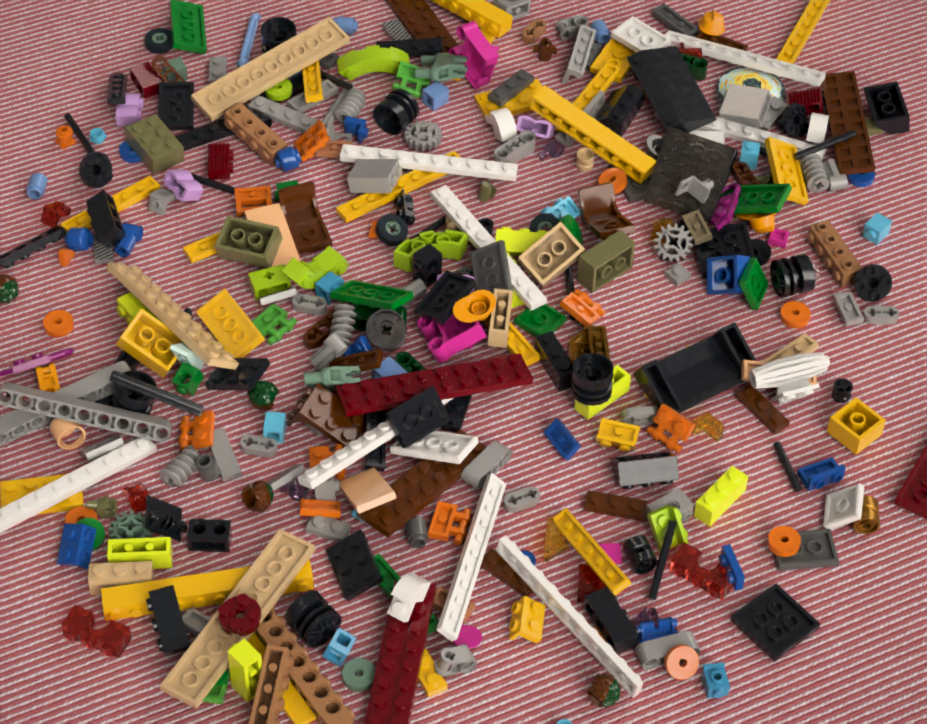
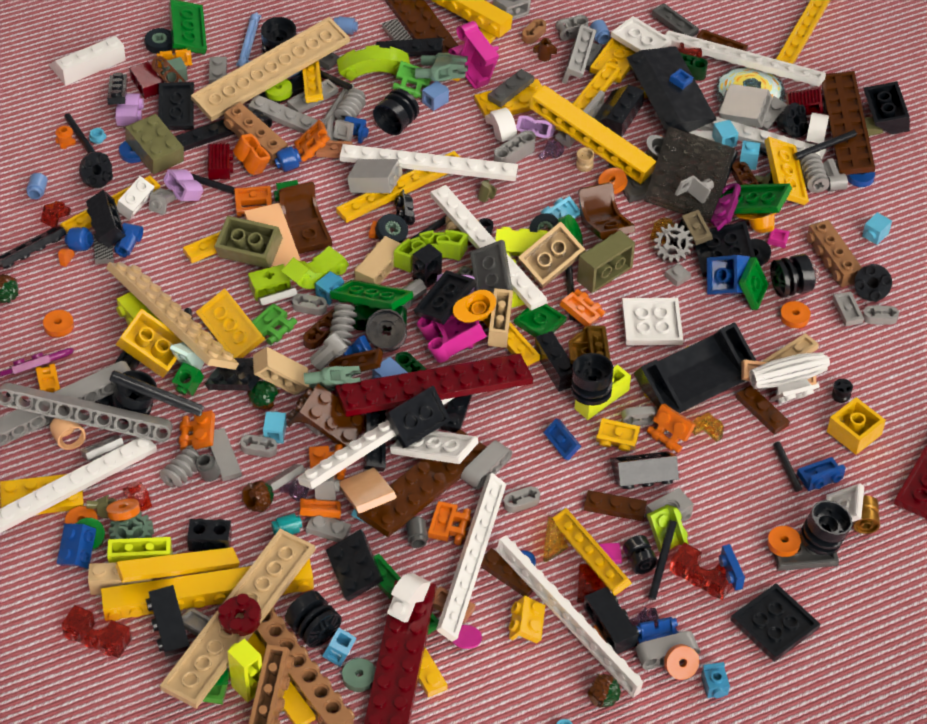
(89, 60): none -> white slope
(123, 509): none -> orange piece
(134, 198): none -> white brick
(164, 518): black hinge -> none
(177, 564): none -> yellow tile
(184, 54): none -> light orange hinge
(251, 154): none -> orange brick
(280, 370): none -> tan brick
(288, 523): none -> teal brick
(343, 130): none -> light grey plate
(378, 263): none -> tan brick
(423, 135): light grey gear -> none
(455, 661): light grey piece -> none
(652, 321): none -> white plate
(681, 79): none -> blue tile
(712, 23): light orange piece -> none
(720, 496): neon yellow brick -> none
(725, 133): none -> medium azure brick
(826, 527): none -> black wheel

